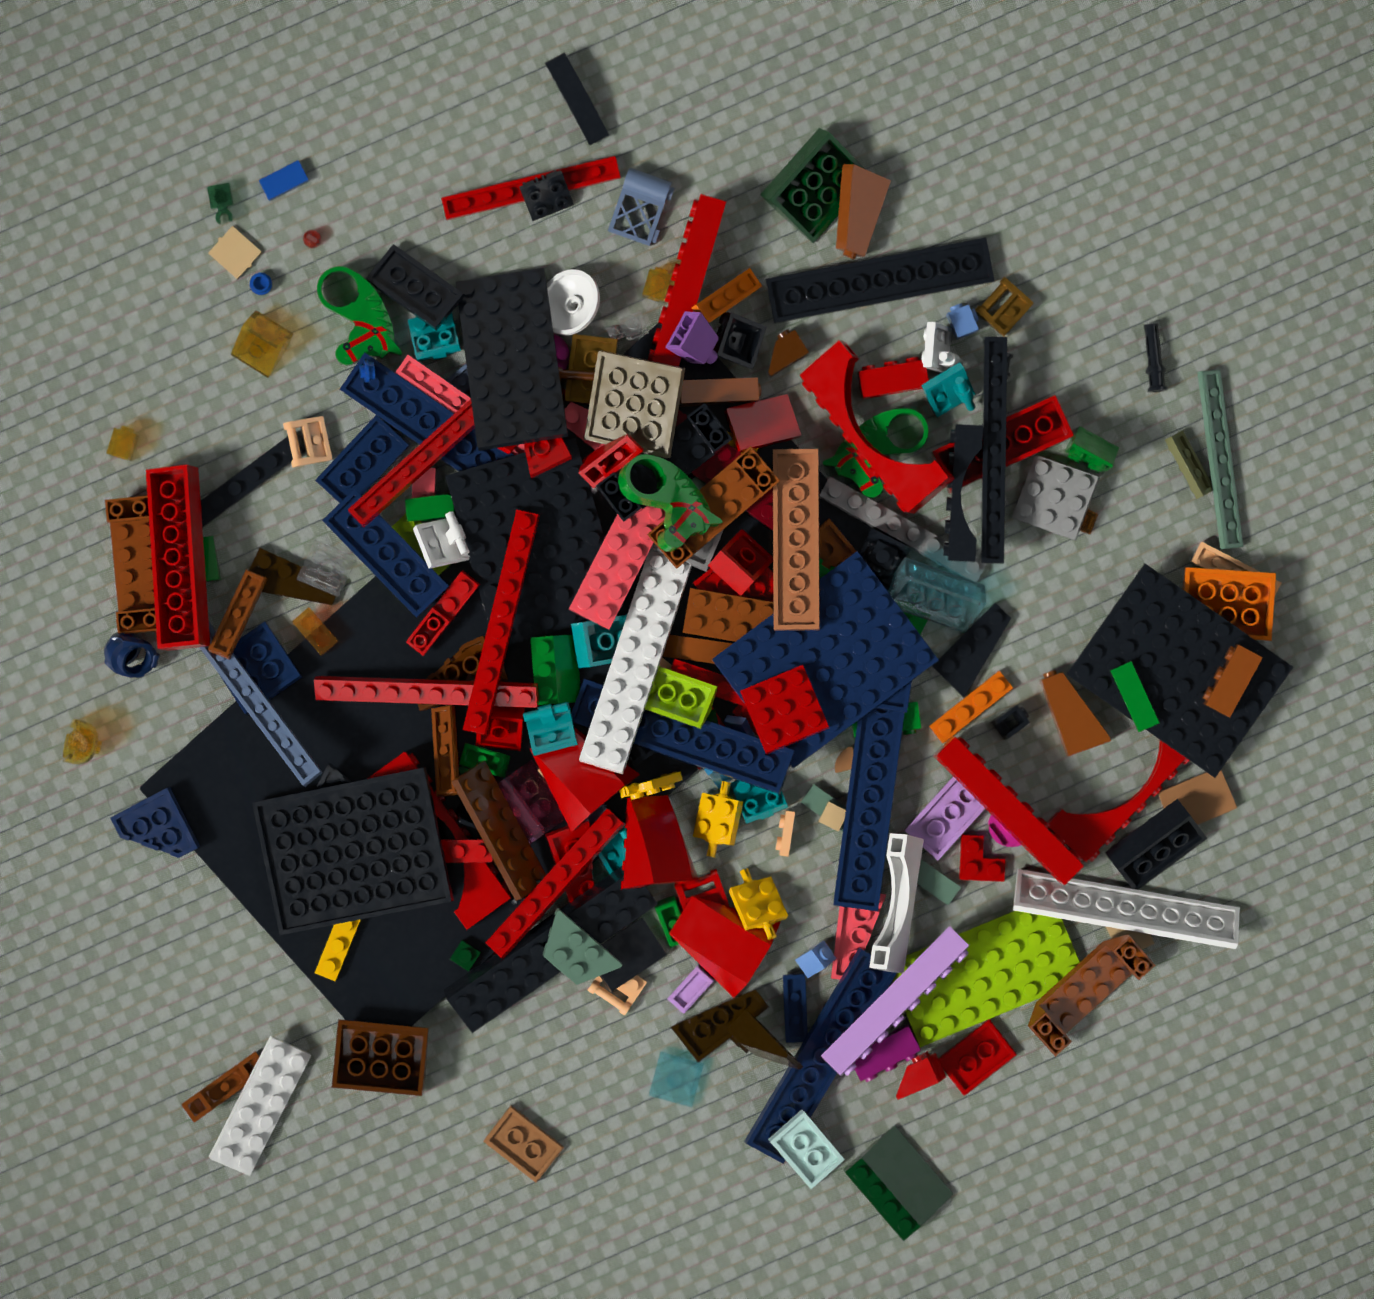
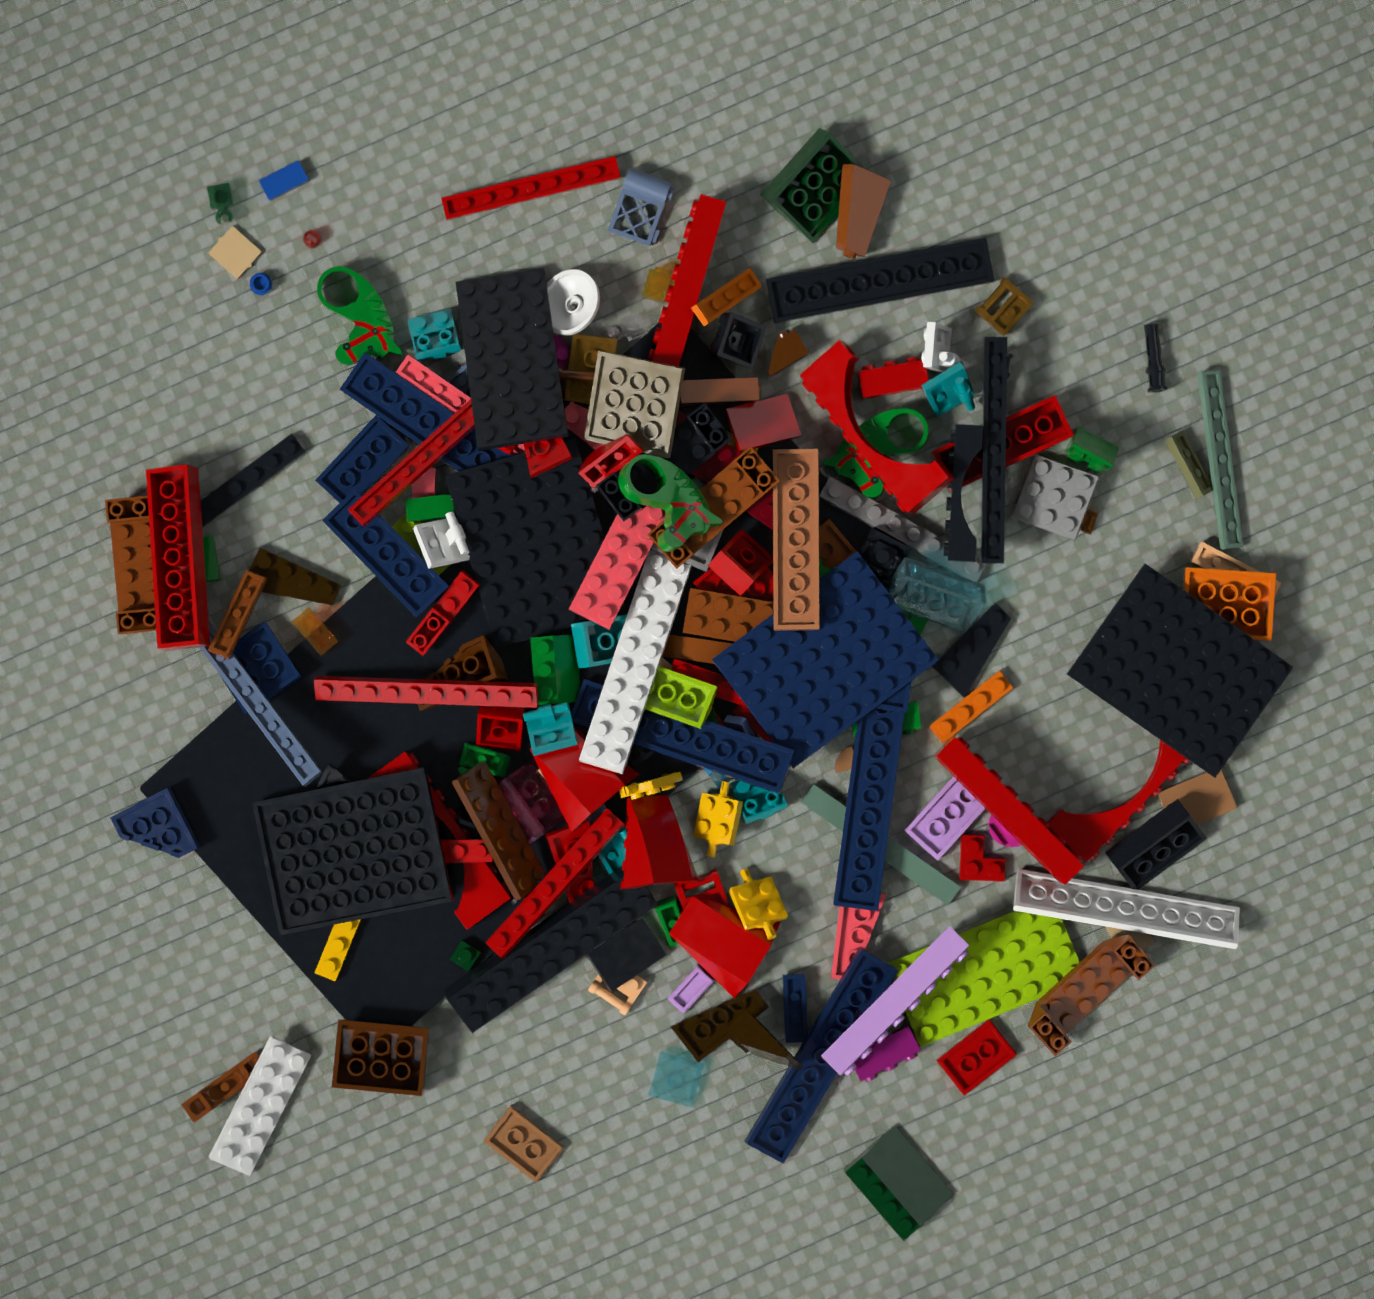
(81, 743): clear yellow cylinder -> none
(122, 443): clear yellow brick -> none
(124, 649): dark blue helmet -> none
(261, 343): clear yellow slope -> none
(314, 438): light nougat plate -> none
(326, 568): clear plate -> none
(367, 371): blue plate -> none
(415, 287): black plate -> none
(445, 749): dark orange tile -> none
(501, 622): red plate -> none
(546, 195): black hinge -> none
(576, 98): black slope -> none
(576, 951): sand green wing -> none
(694, 339): medium lavender torso -> none
(783, 843): light nougat plate -> none
(784, 709): red plate -> none
(806, 1149): light aqua plate -> none
(815, 959): medium blue brick -> none
(832, 816): tan tile -> none
(904, 861): white arch -> none
(921, 1074): red slope -> none
(962, 320): medium blue brick -> none
(1019, 714): black window -> none
(1072, 717): dark orange slope -> none
(1134, 696): green tile -> none
(1231, 680): dark orange brick -> none

